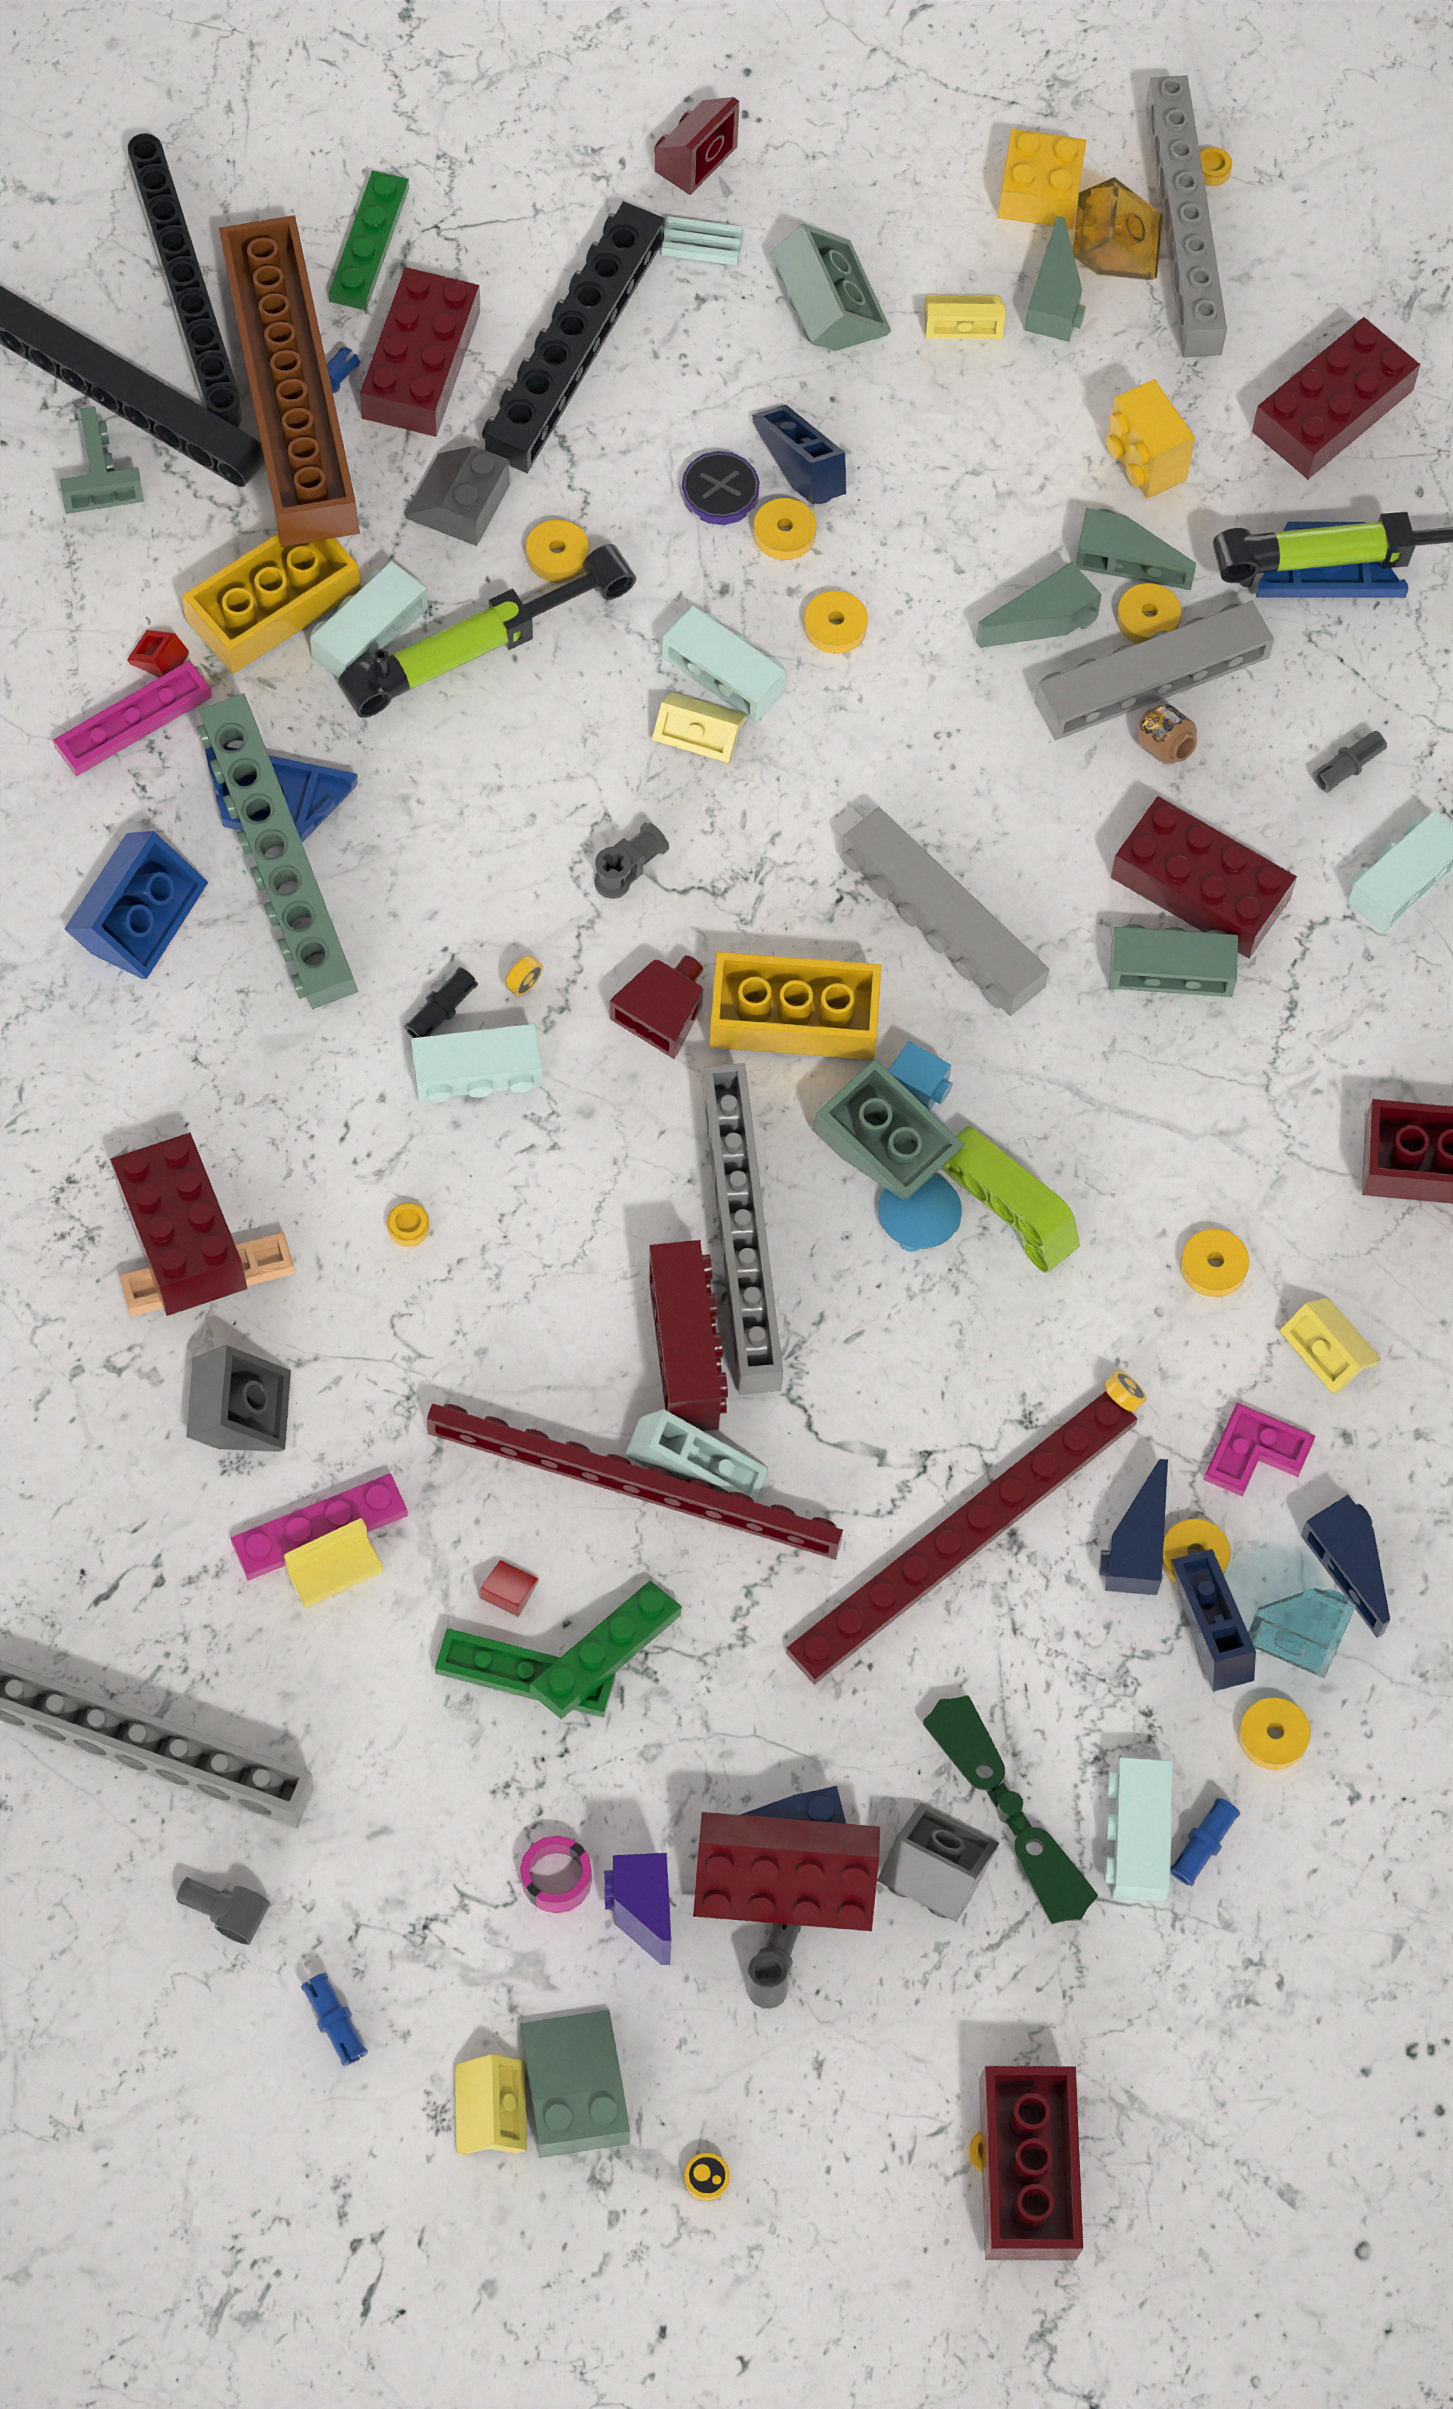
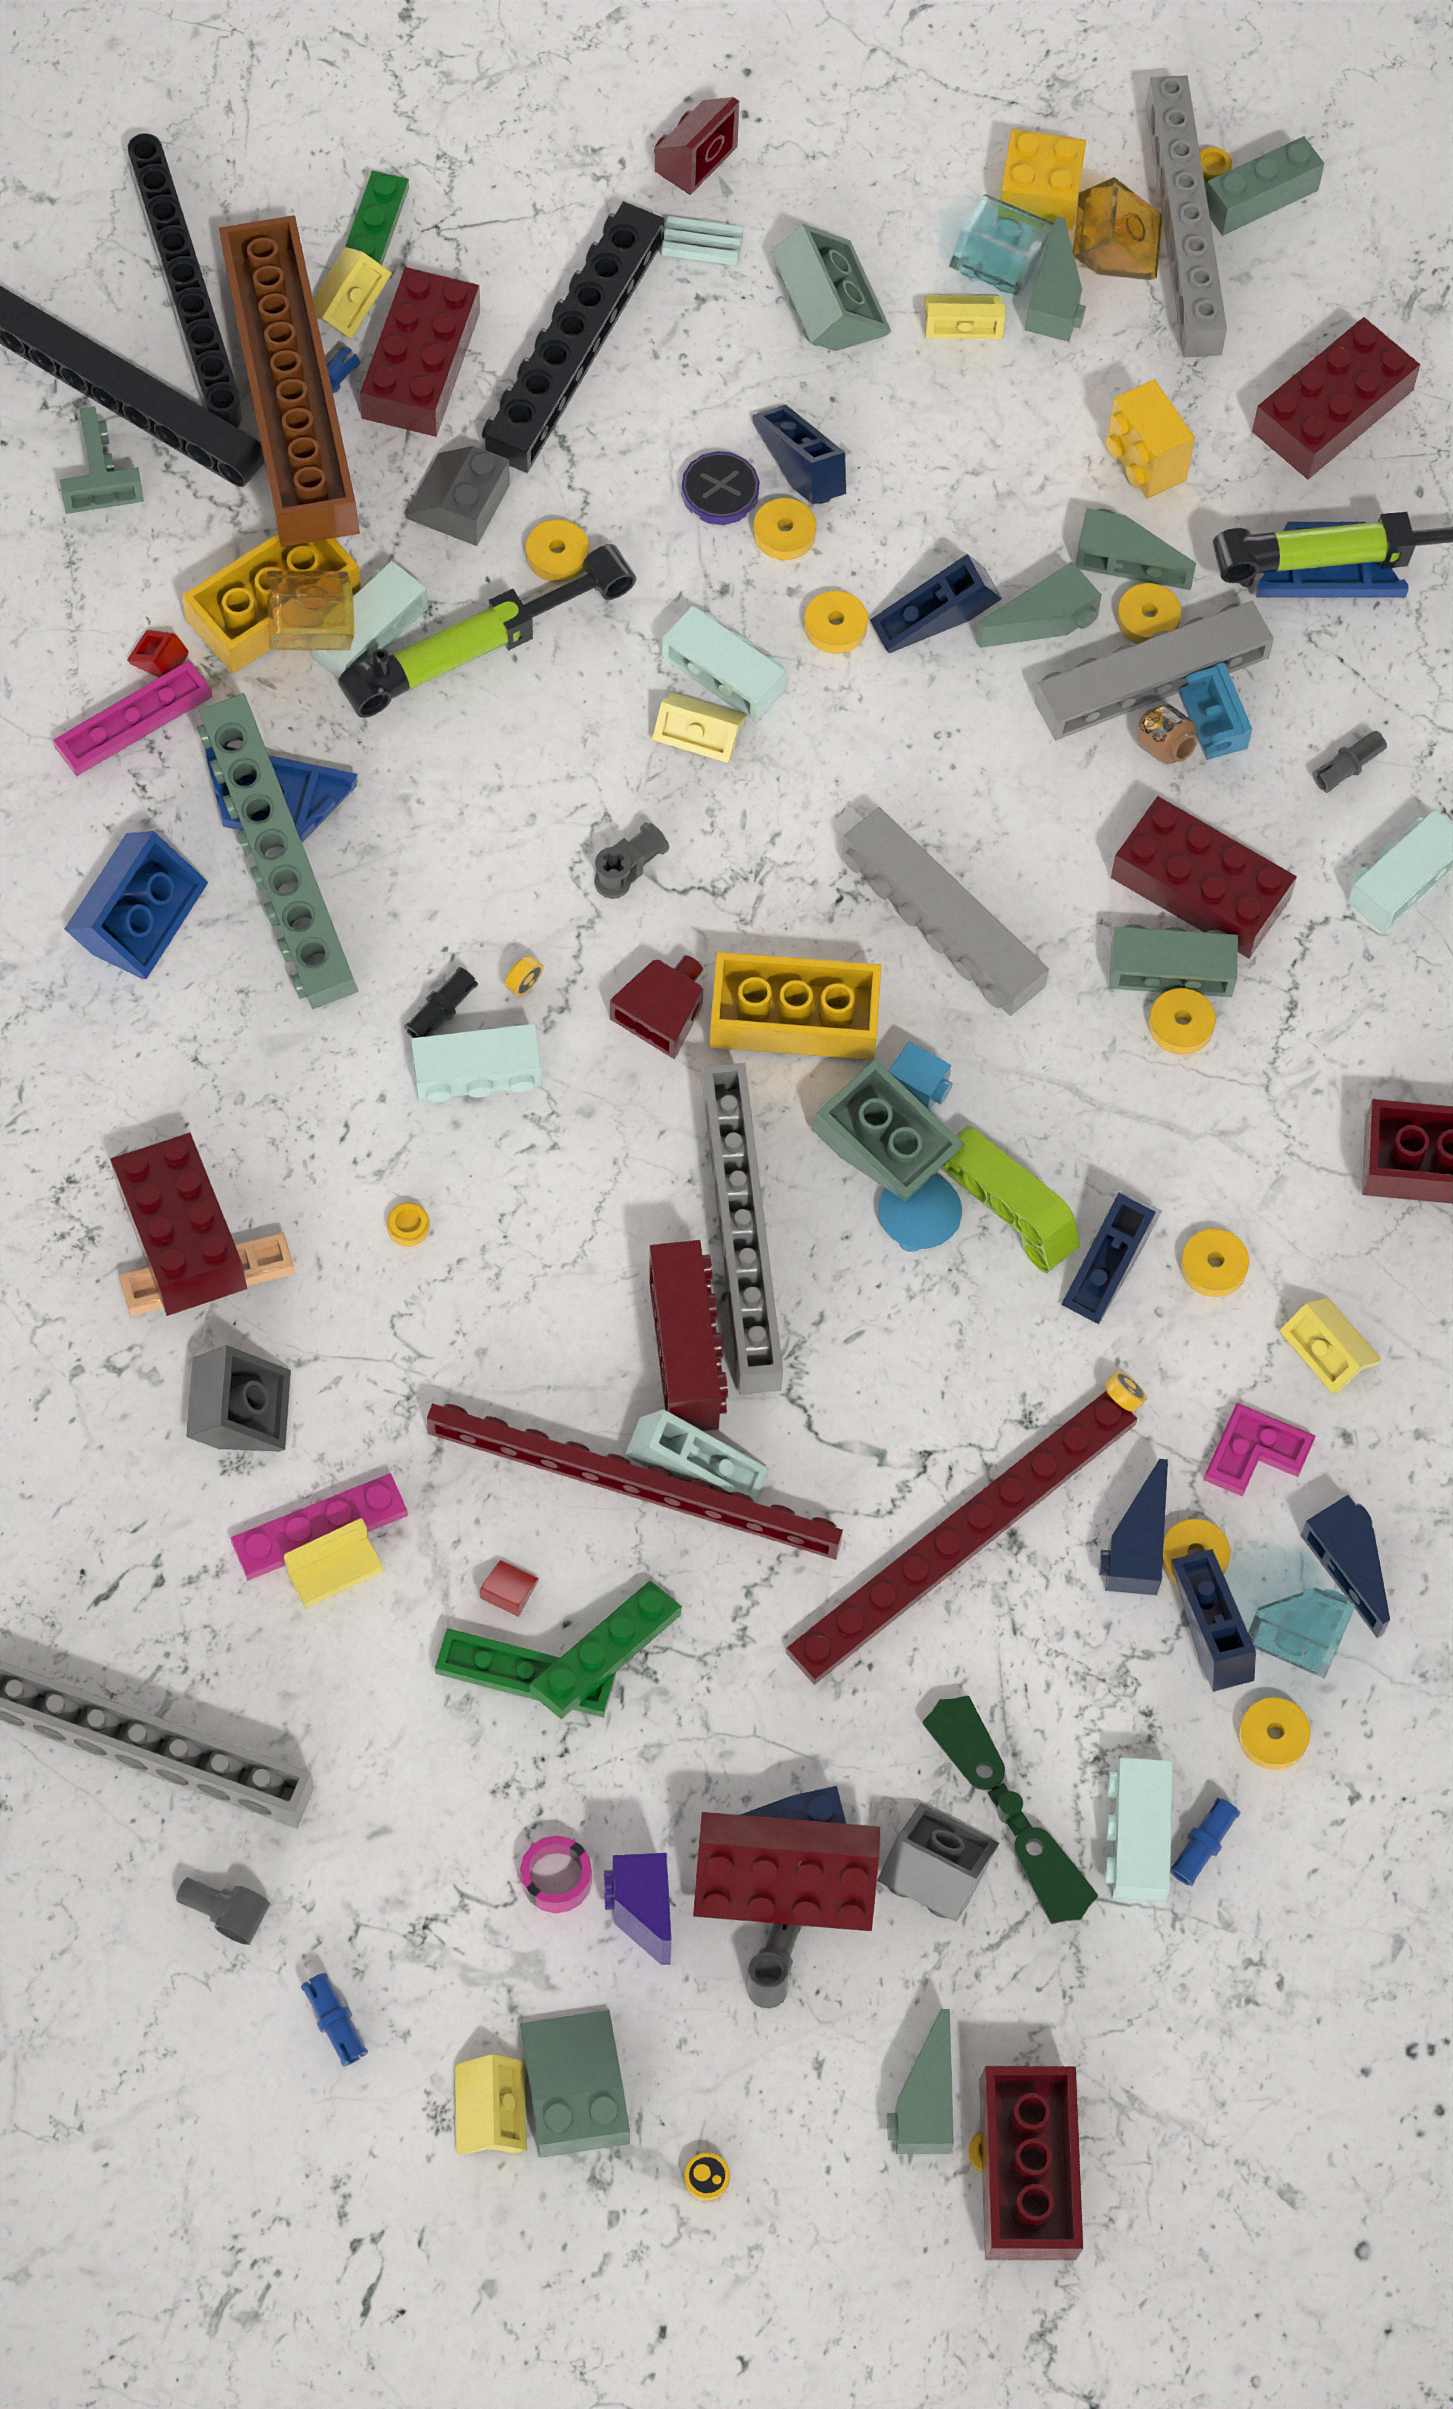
(310, 610): none -> clear yellow slope
(349, 291): none -> light yellow panel
(925, 2104): none -> sand green slope
(937, 605): none -> dark blue slope
(1000, 245): none -> clear light blue slope
(1111, 1256): none -> dark blue slope
(1187, 1005): none -> yellow piece
(1216, 711): none -> dark azure hinge
(1263, 185): none -> sand green brick

